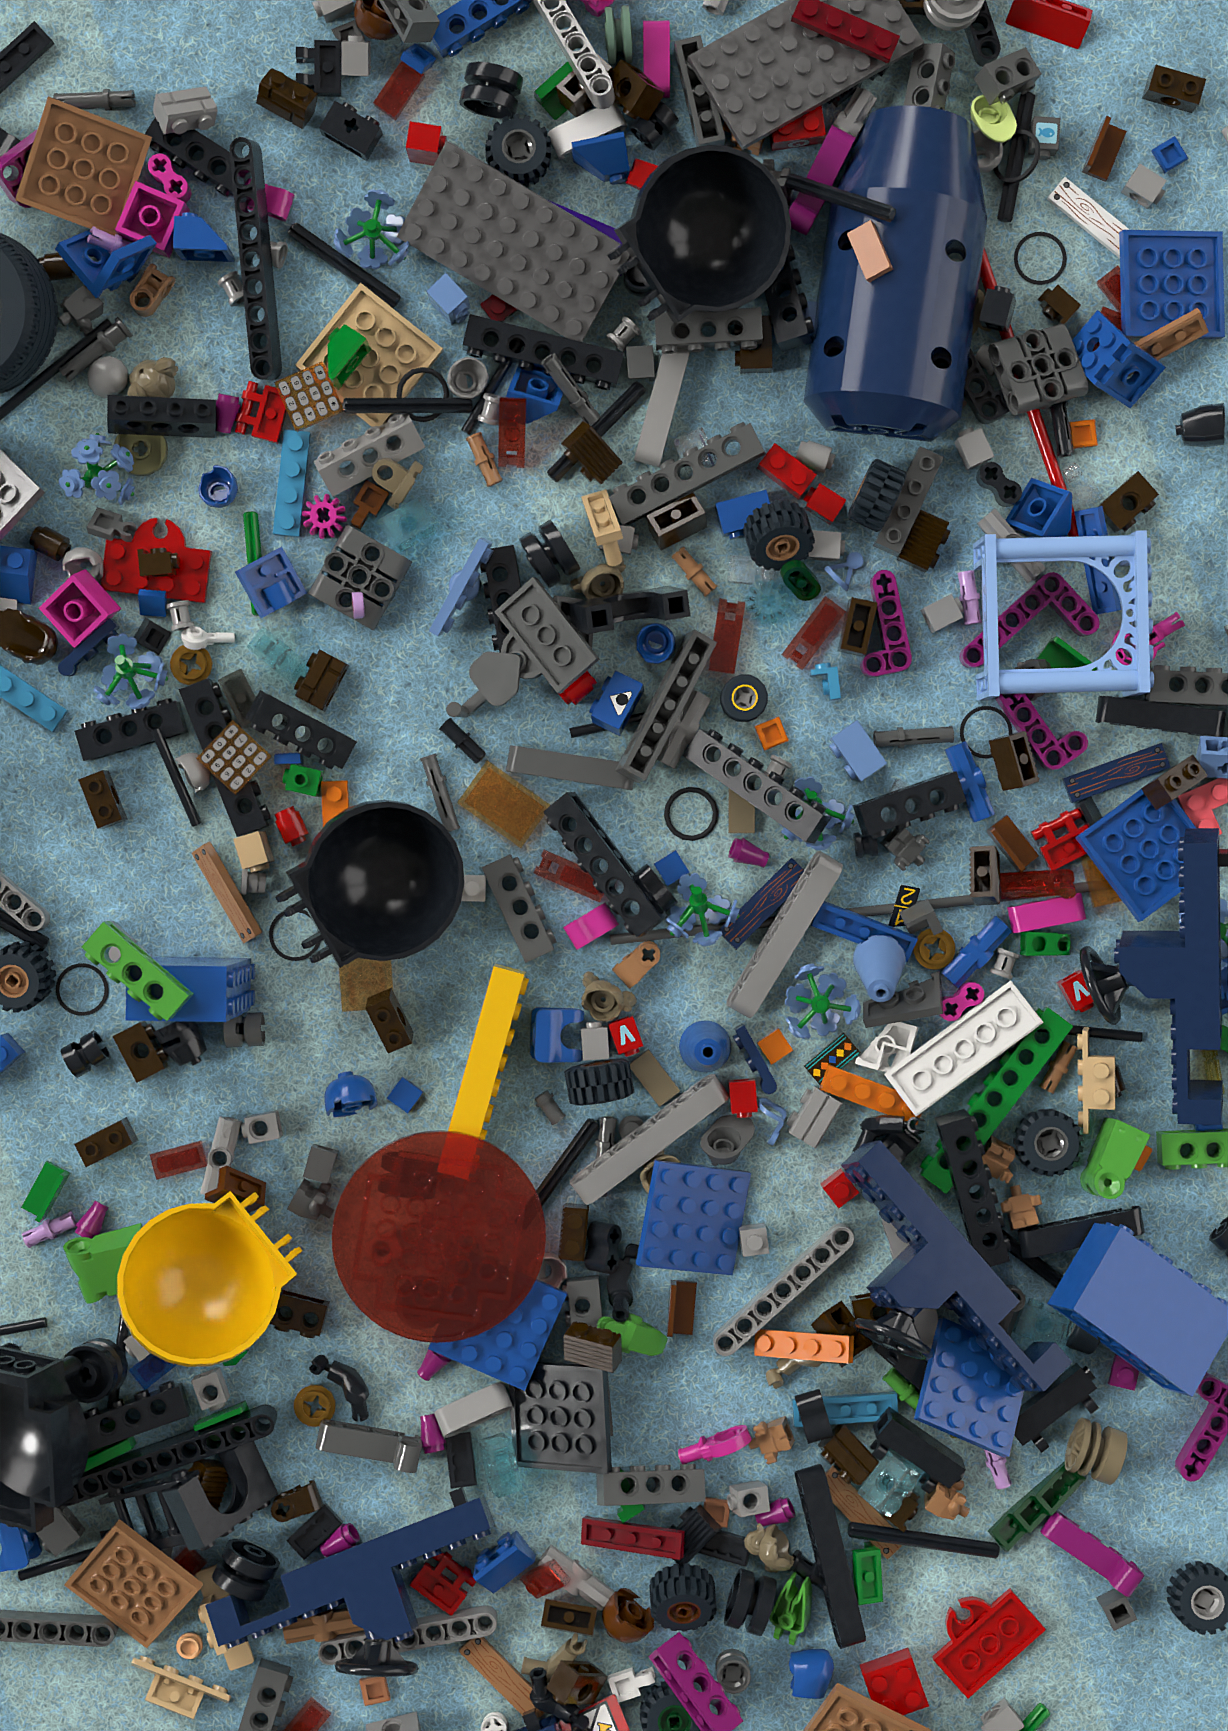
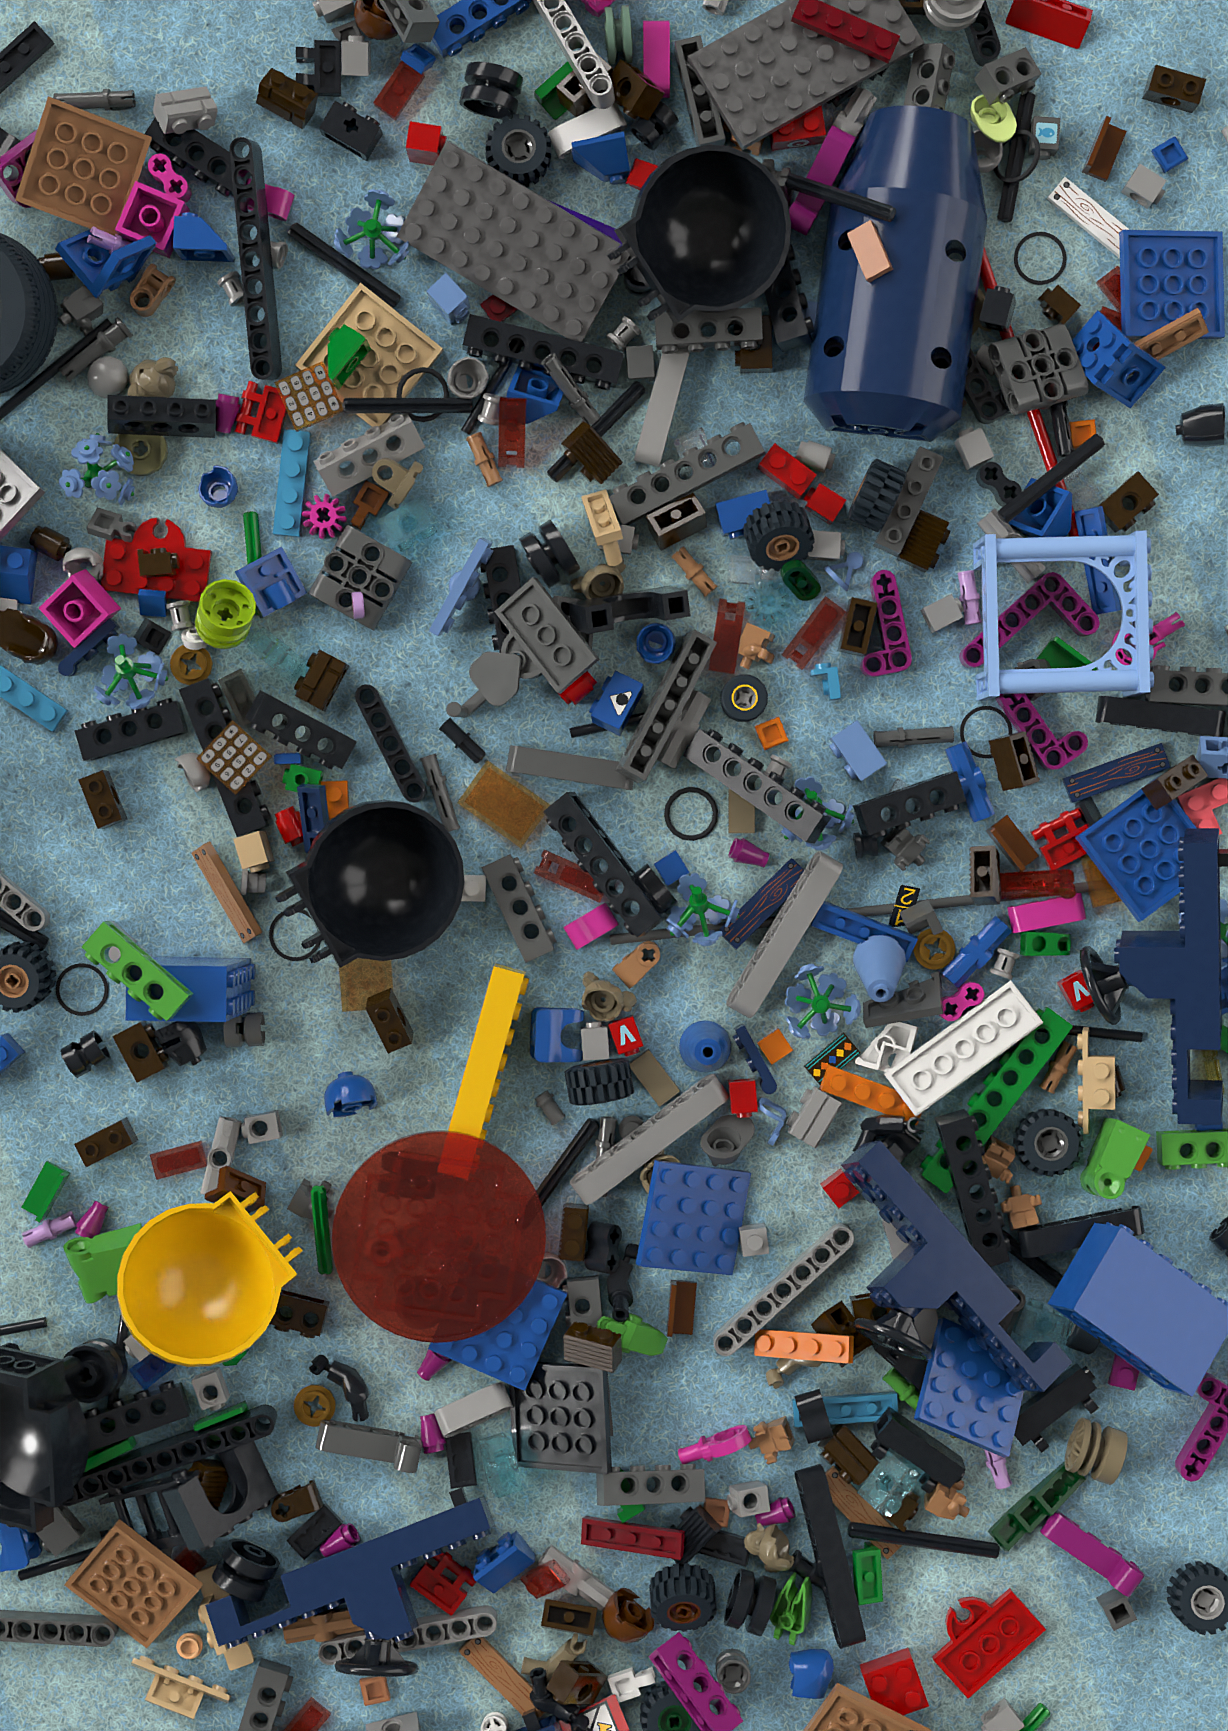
(175, 776): black bar -> none
(225, 601): none -> lime wheel
(312, 811): none -> dark blue plate
(320, 1163): dark grey panel -> none
(321, 1229): none -> green axle
(380, 736): none -> black beam
(405, 1094): blue tile -> none
(754, 644): none -> medium nougat piece
(1051, 478): none -> black axle

